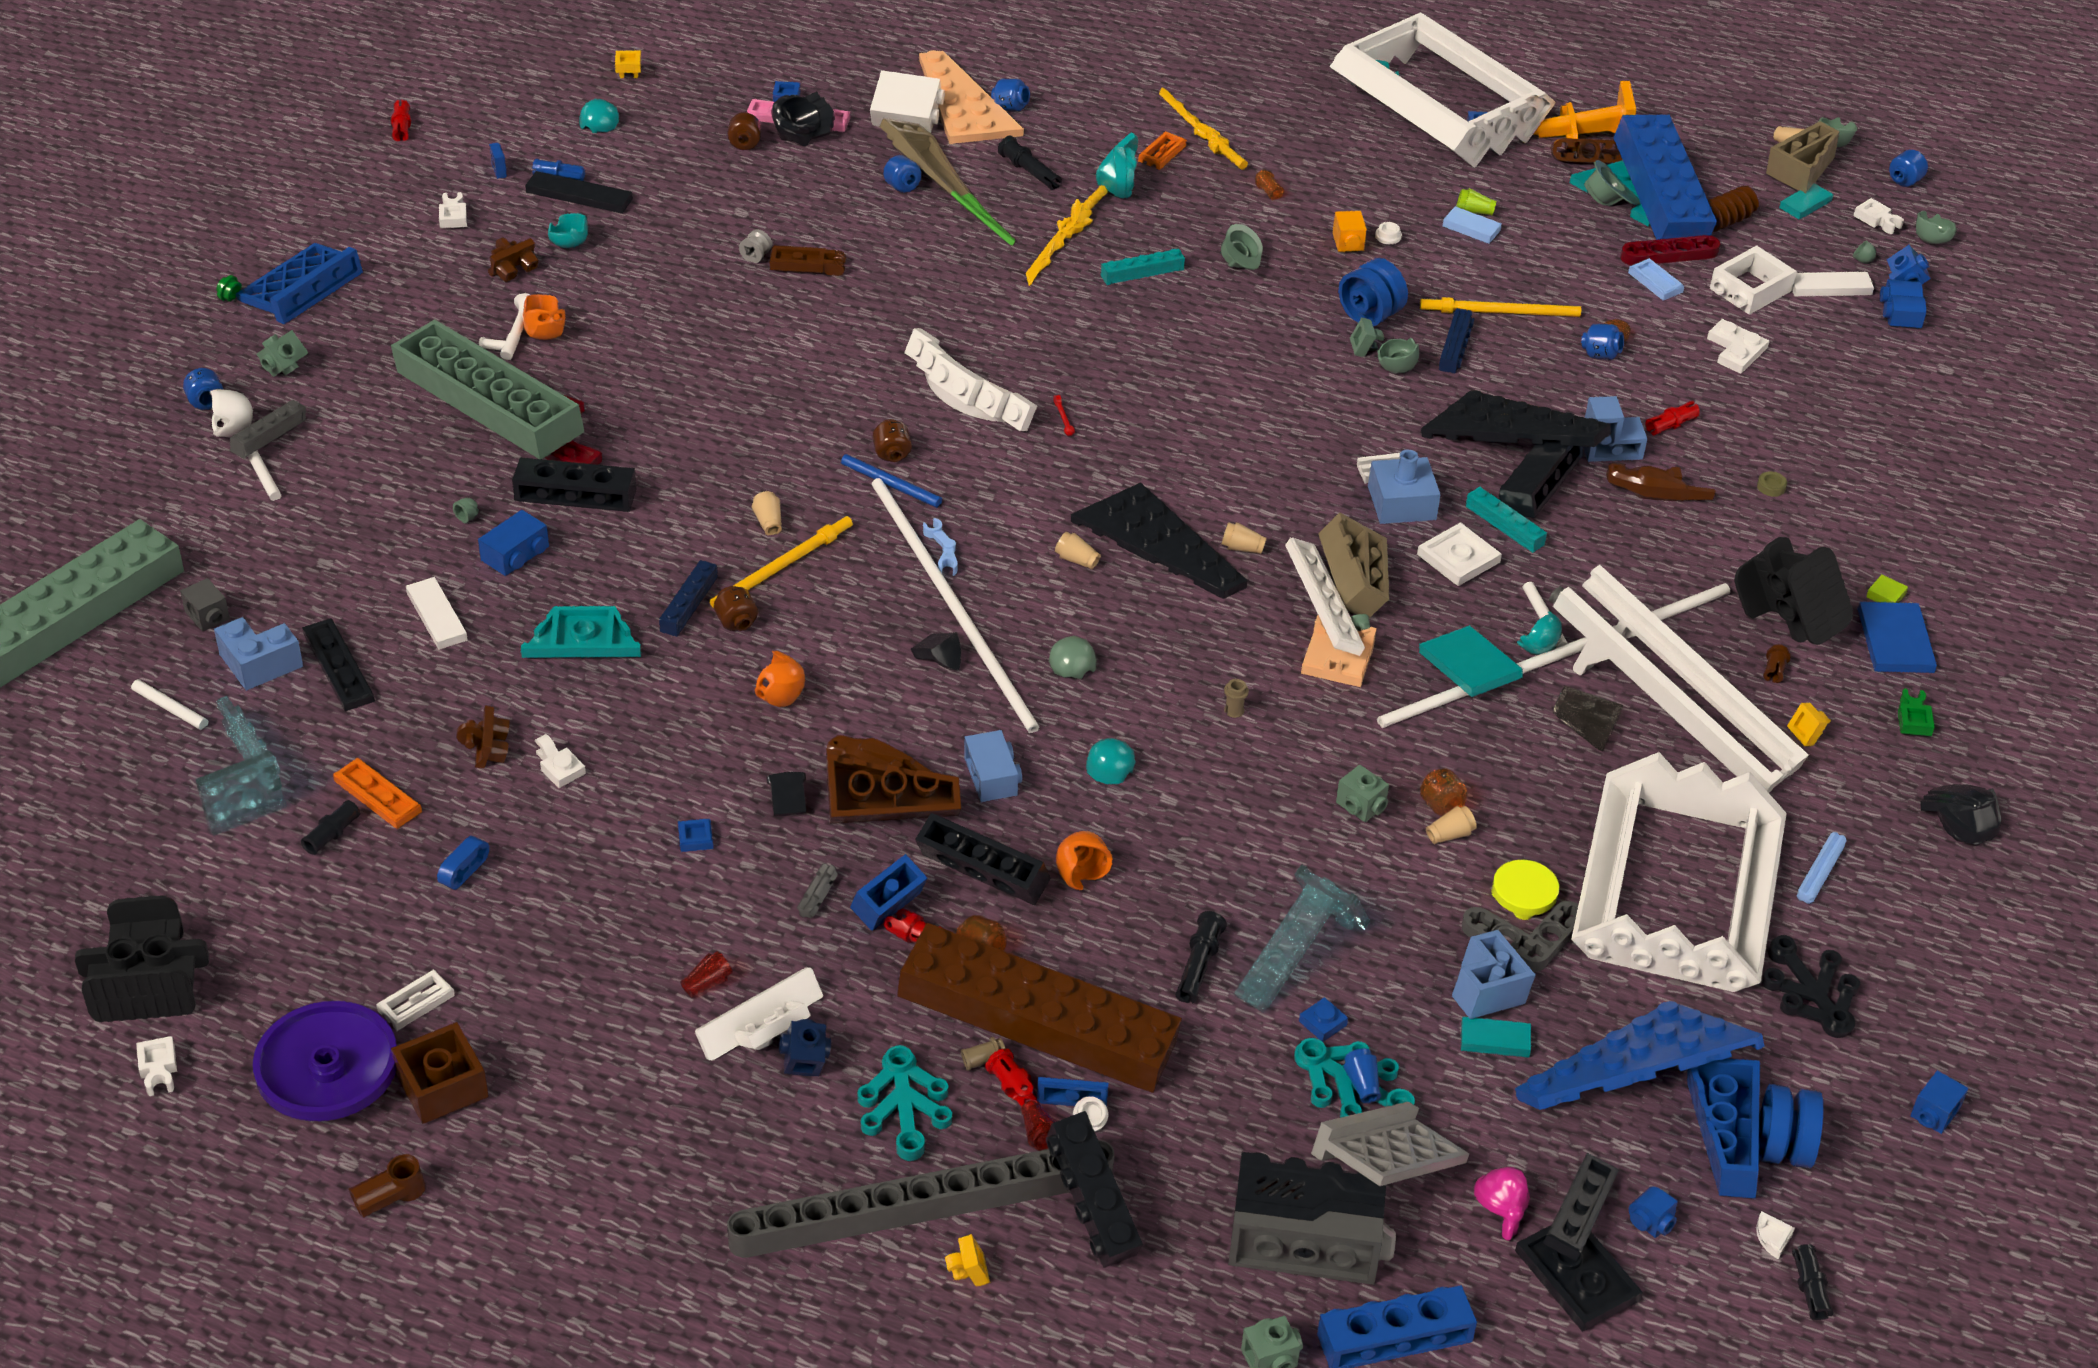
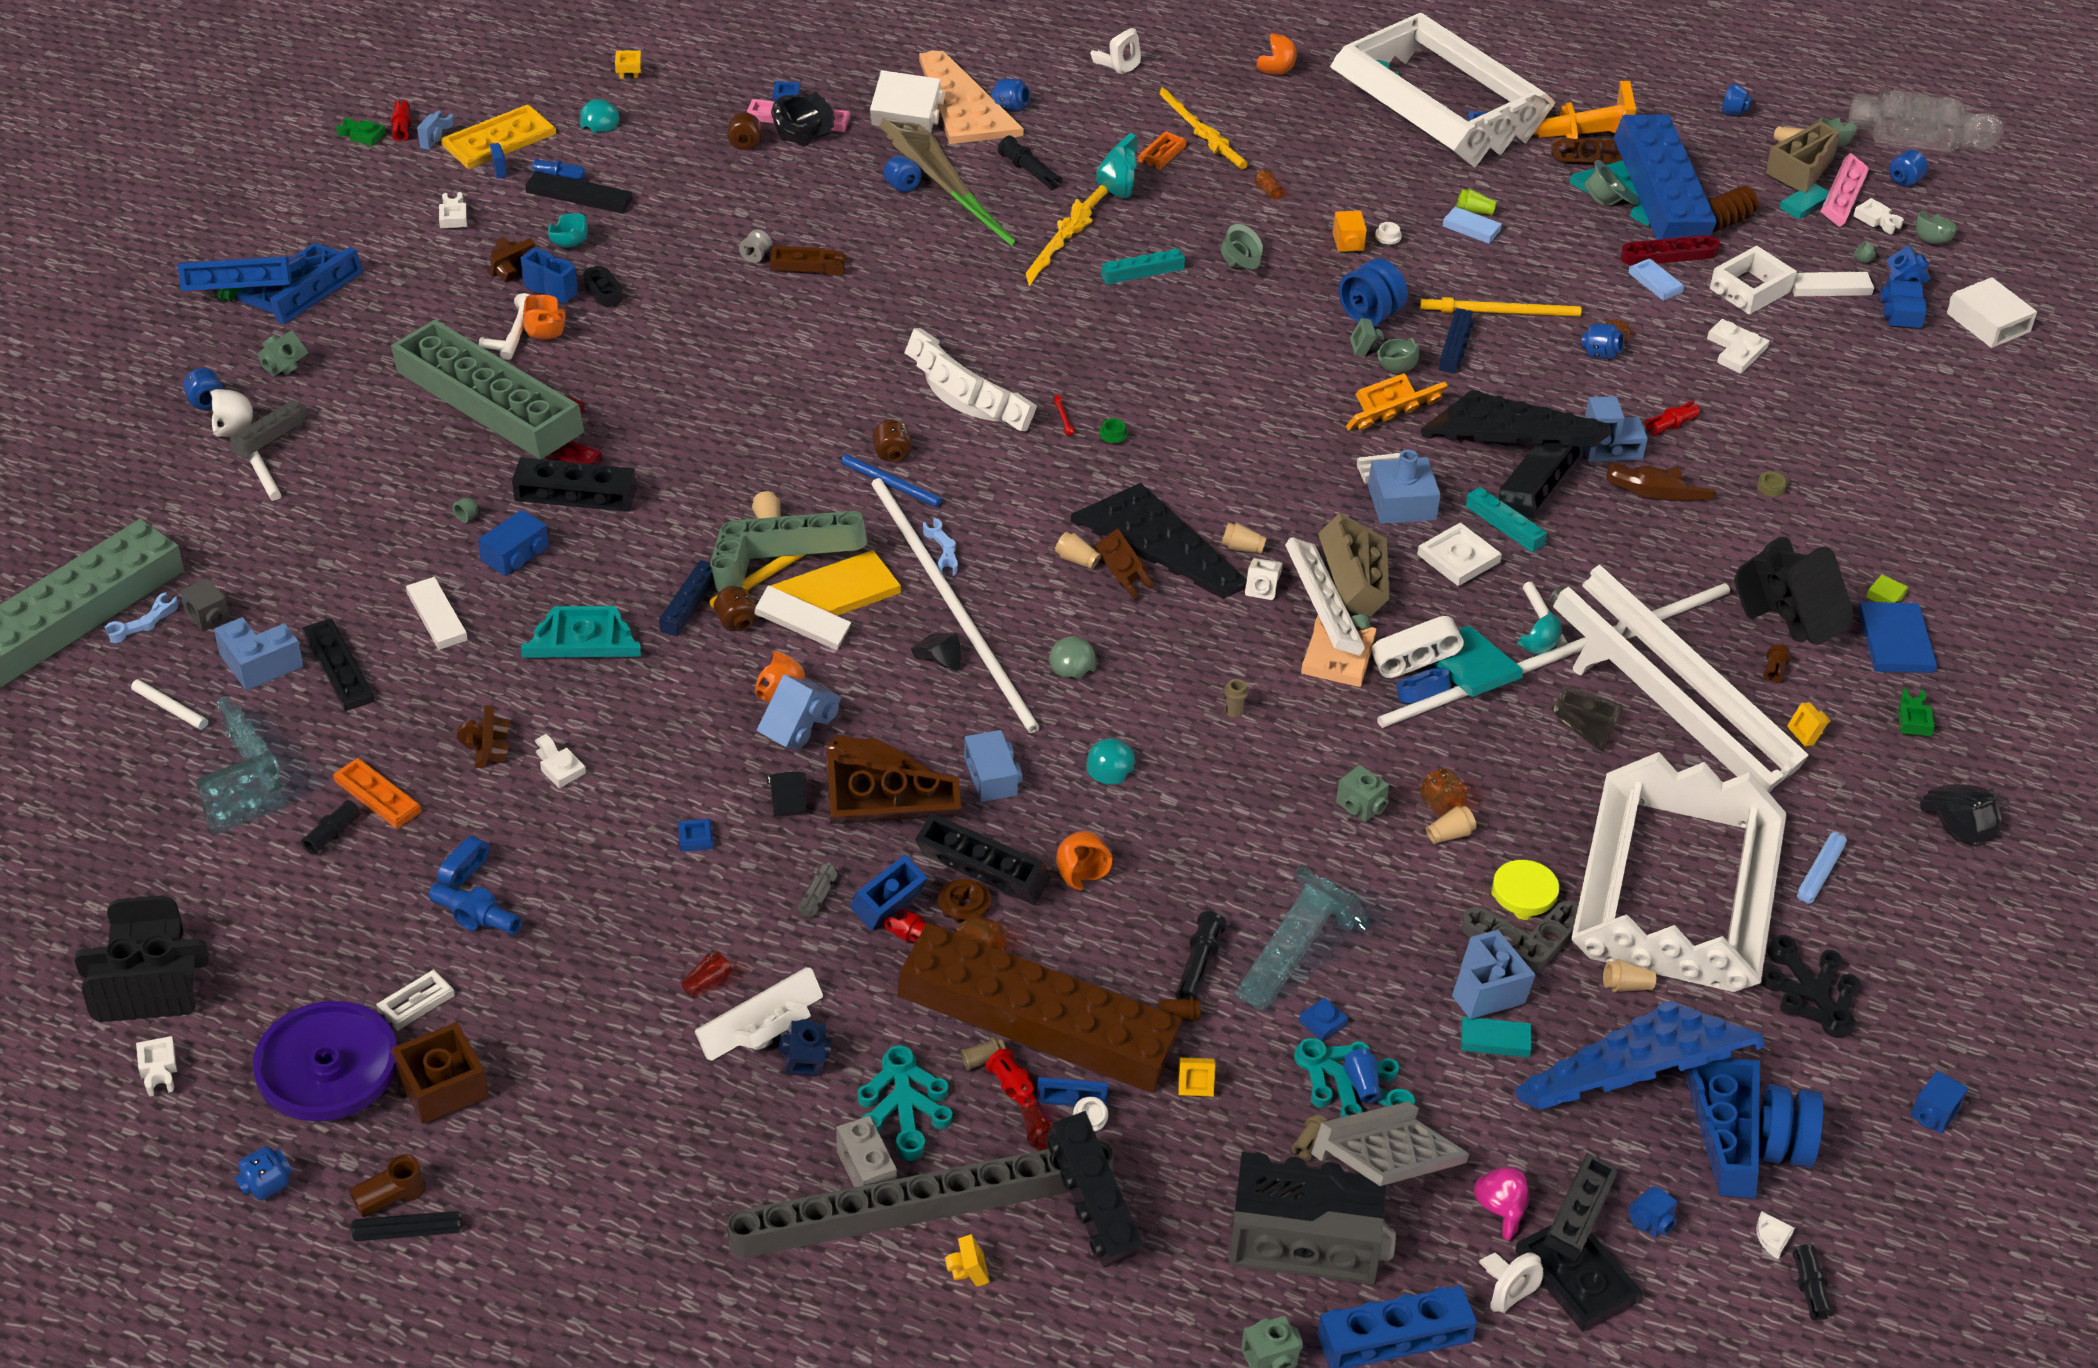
(118, 631): none -> light blue piece
(238, 272): none -> blue fence
(263, 1173): none -> blue head
(363, 132): none -> green plate
(407, 1225): none -> black axle
(431, 129): none -> medium blue plate
(475, 908): none -> blue pin
(510, 130): none -> yellow tile
(549, 275): none -> blue brick
(602, 286): none -> black plate
(782, 536): none -> sand green beam
(795, 709): none -> medium blue brick
(802, 617): none -> white tile
(844, 584): none -> yellow tile
(864, 1153): none -> light grey brick
(956, 892): none -> reddish brown gear
(1113, 431): none -> green plate
(1117, 45): none -> white piece
(1123, 562): none -> reddish brown hinge
(1184, 1008): none -> reddish brown pin
(1196, 1077): none -> yellow tile
(1263, 578): none -> white bracket
(1283, 56): none -> orange helmet
(1308, 1137): none -> dark tan pin
(1390, 397): none -> light orange bracket
(1417, 647): none -> white beam
(1423, 685): none -> blue beam
(1511, 1281): none -> white piece
(1626, 976): none -> tan cone
(1736, 100): none -> blue cone
(1845, 190): none -> bright pink tile
(1923, 121): none -> clear brick
(1991, 312): none -> white brick

